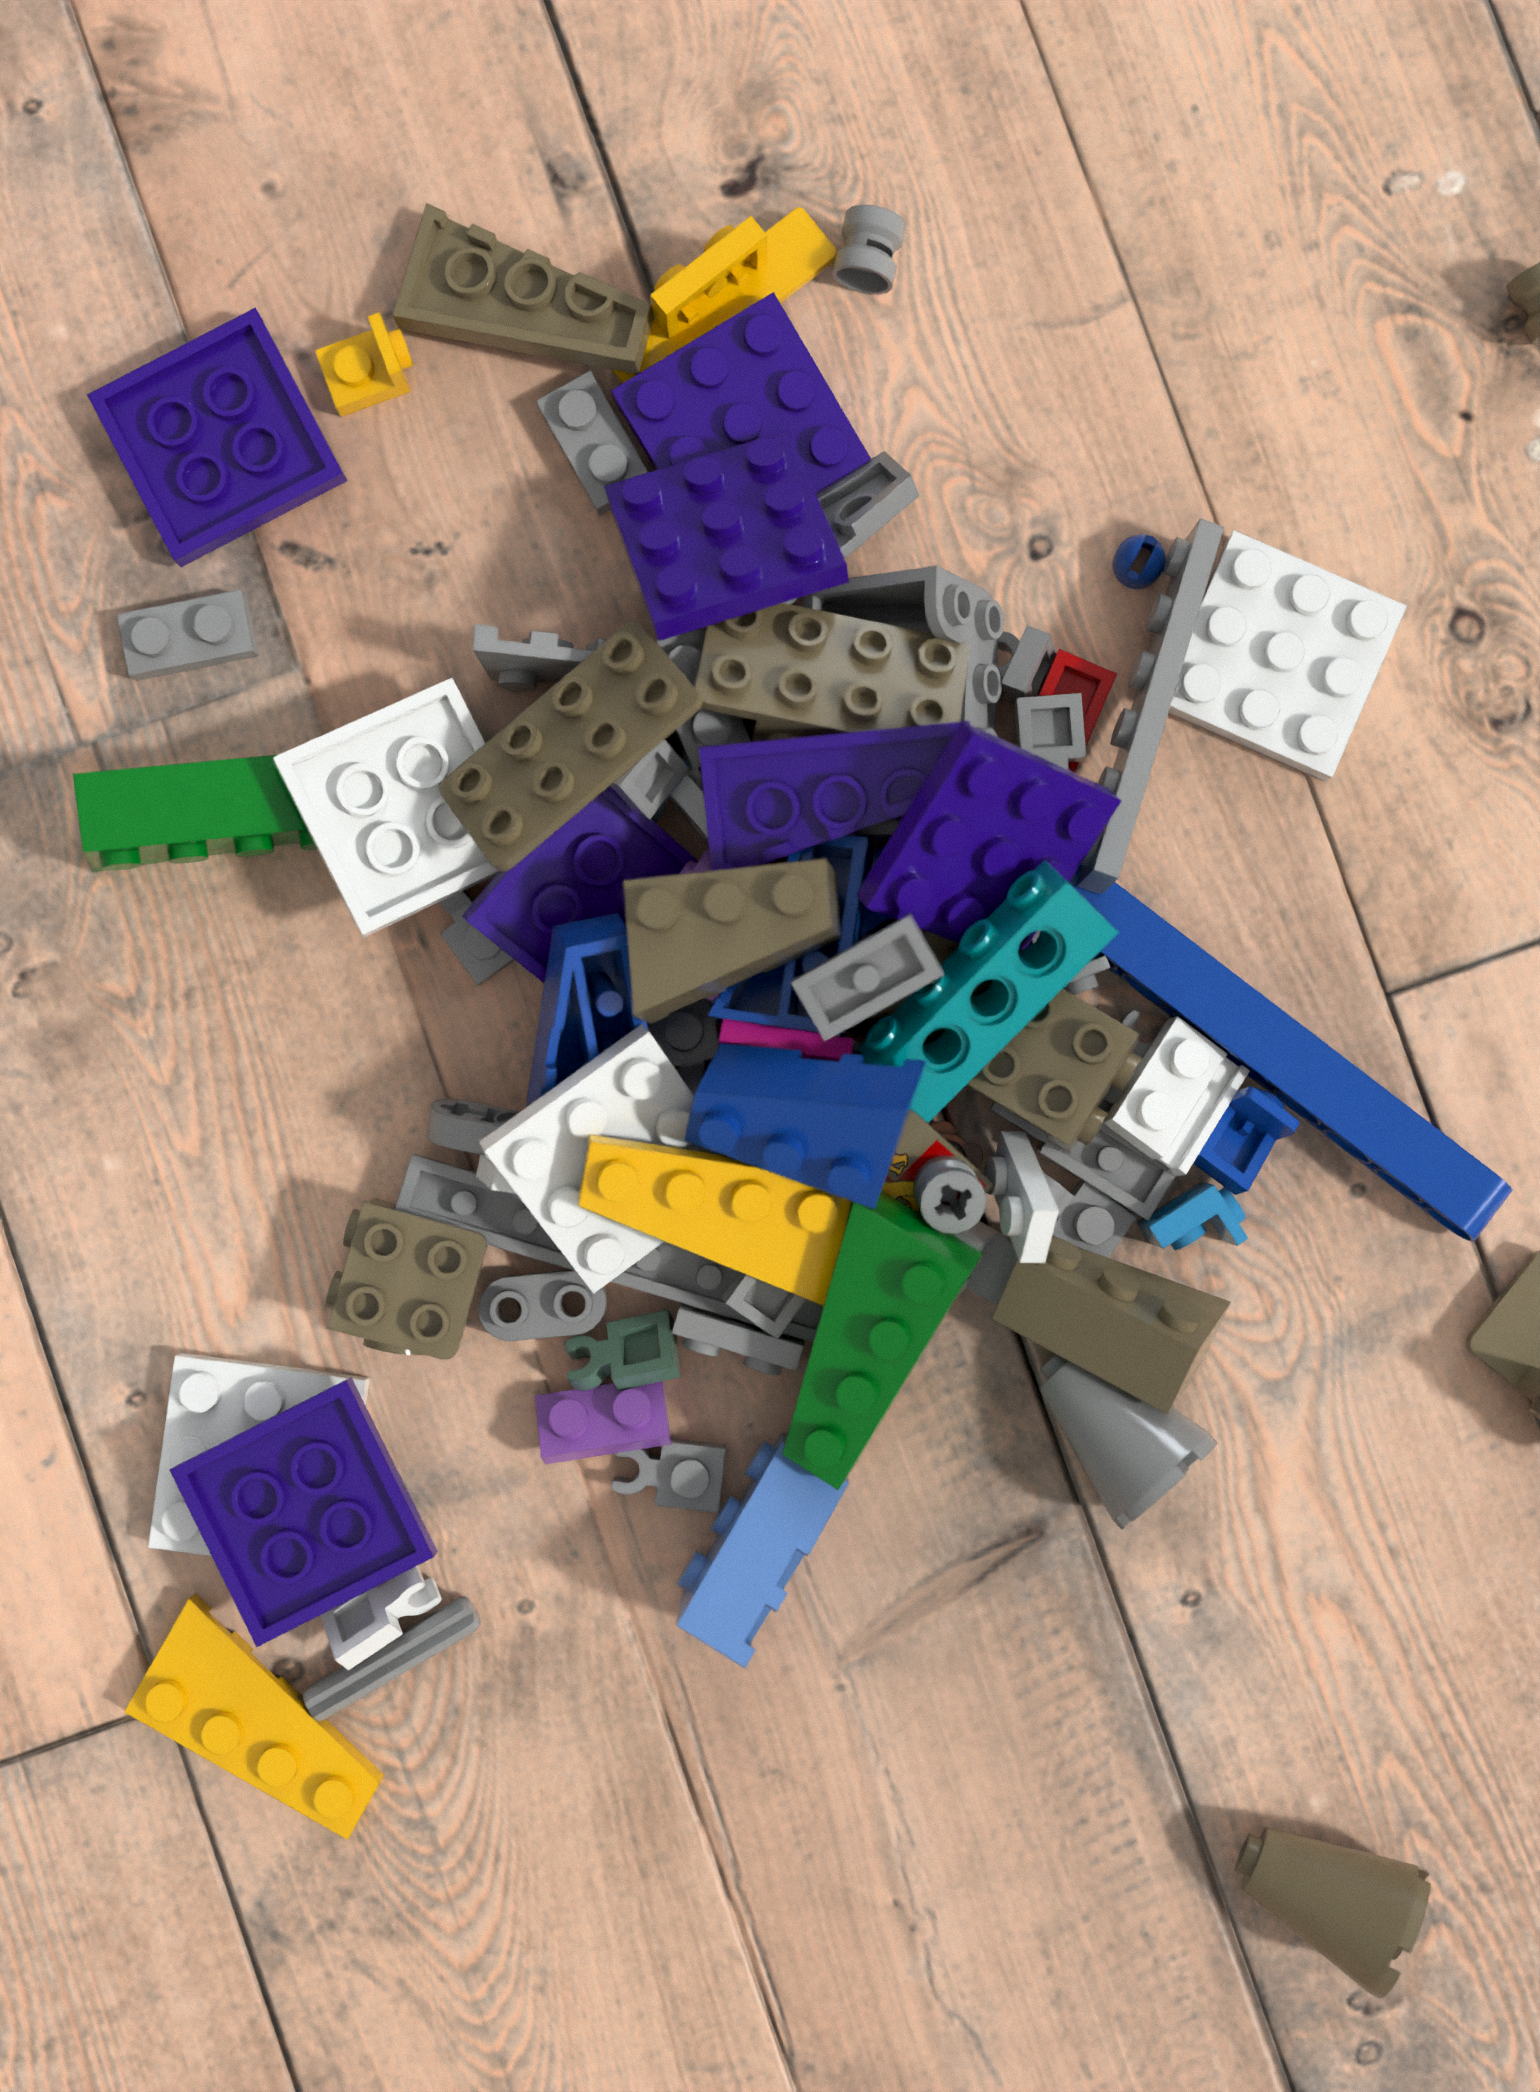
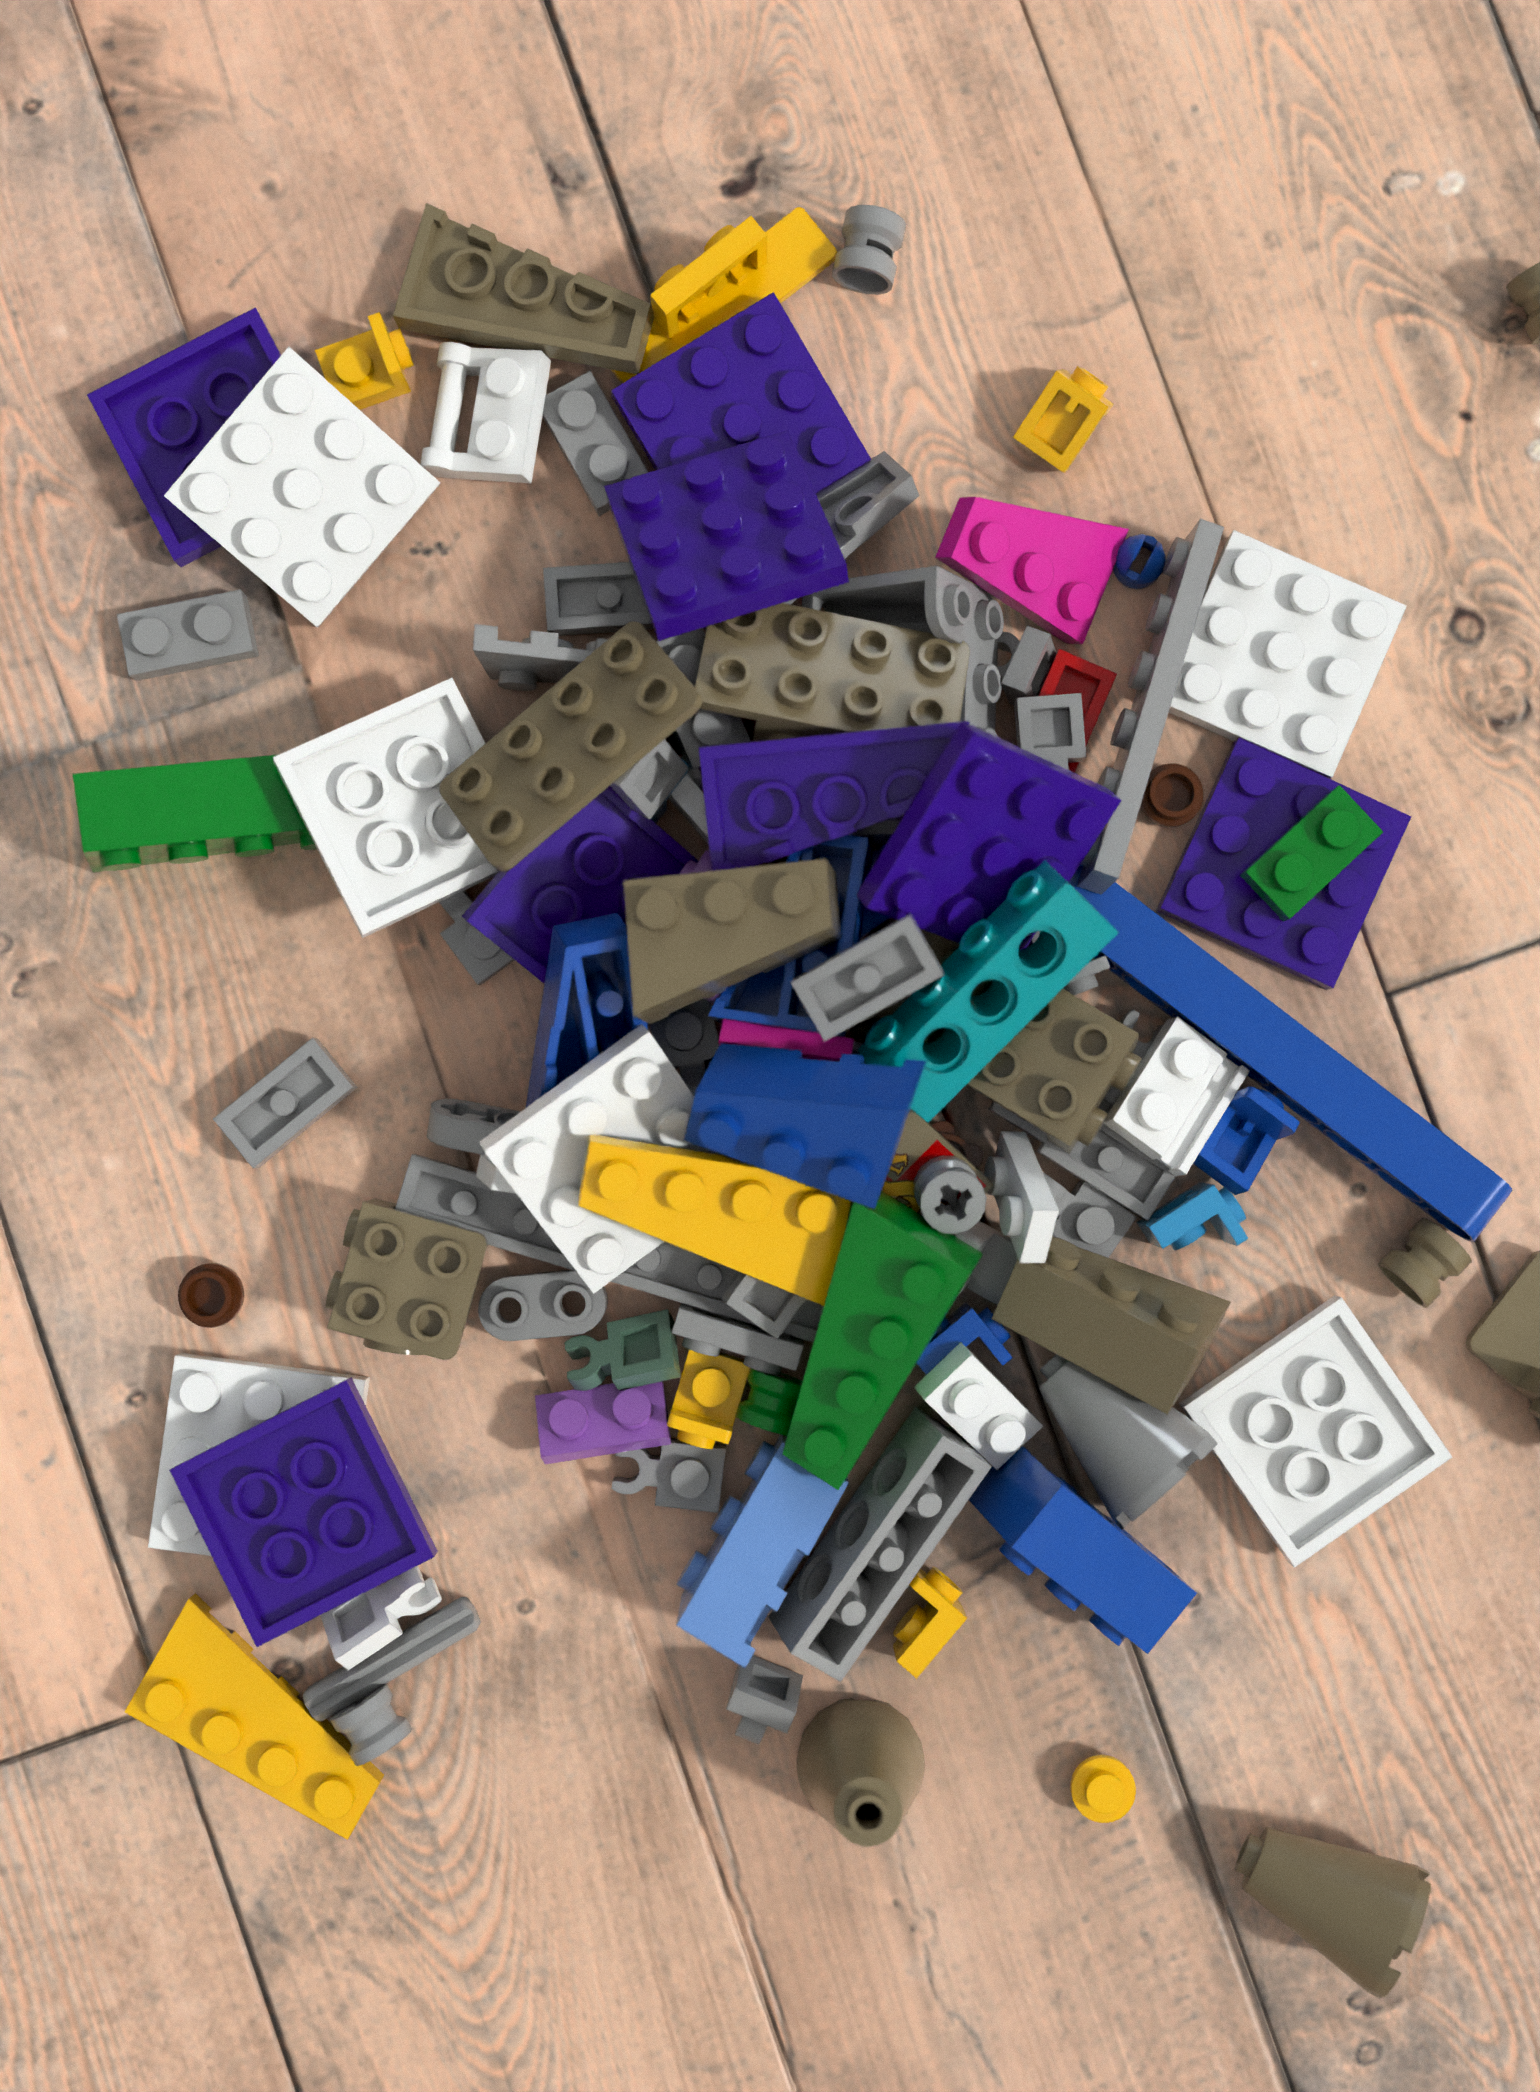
(211, 1295): none -> reddish brown plate
(285, 1103): none -> light grey plate
(302, 487): none -> white plate
(371, 1725): none -> light grey wheel
(504, 414): none -> white plate
(593, 599): none -> light grey plate
(708, 1399): none -> yellow bracket
(764, 1698): none -> light grey tile
(770, 1401): none -> green wheel
(861, 1768): none -> dark tan cone
(878, 1544): none -> light grey brick
(927, 1630): none -> yellow bracket
(965, 1326): none -> blue bracket
(978, 1406): none -> white plate
(1034, 561): none -> dark pink wing
(1064, 417): none -> yellow bracket
(1080, 1552): none -> blue wedge
(1102, 1788): none -> yellow plate
(1172, 795): none -> reddish brown plate
(1245, 814): none -> dark purple plate
(1311, 853): none -> green plate
(1316, 1430): none -> white plate
(1429, 1257): none -> dark tan wheel

